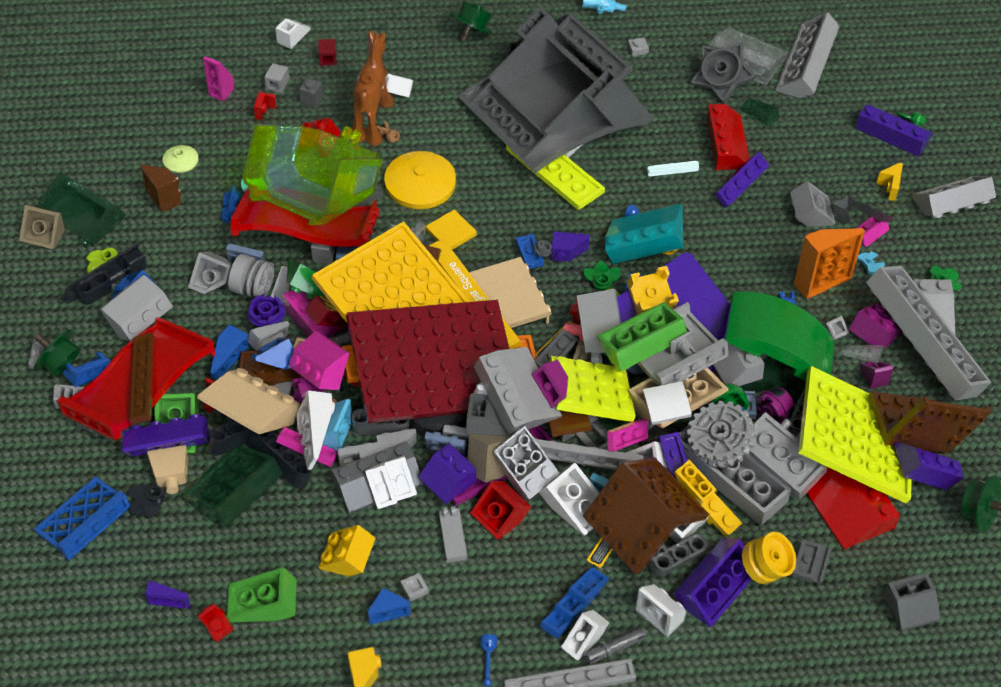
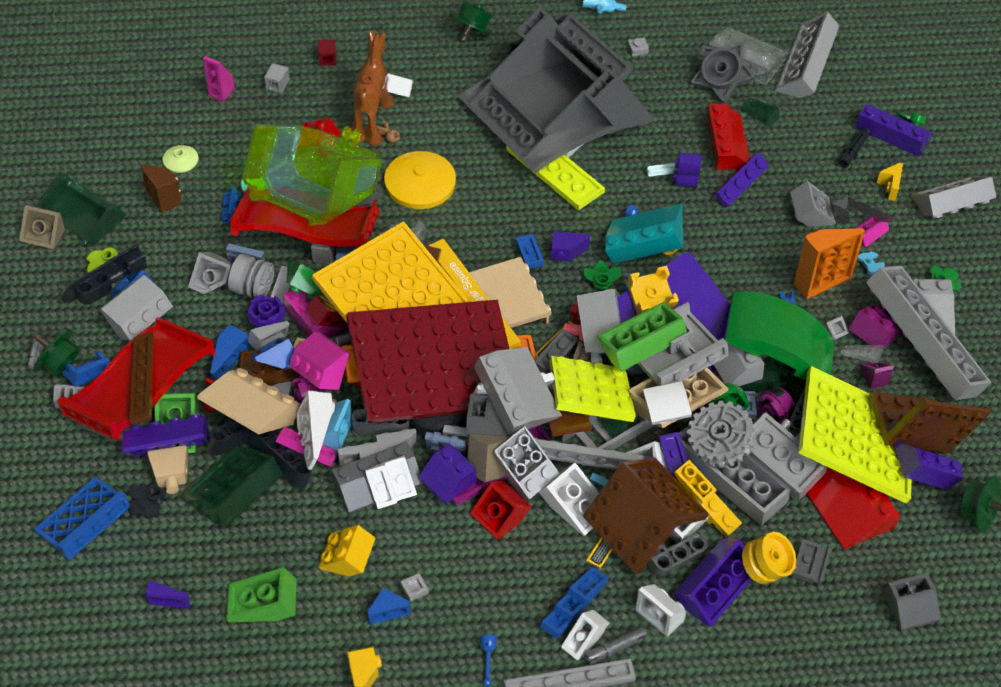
(216, 622): red bracket -> none
(262, 103): red bracket -> none
(290, 32): white slope -> none
(311, 93): dark grey brick -> none
(452, 229): yellow tile -> none
(452, 534): light grey hinge -> none
(543, 248): dark grey plate -> none
(552, 382): magenta slope -> none
(627, 434): dark pink tile -> none
(687, 170): none -> dark purple brick
(851, 151): none -> black pin

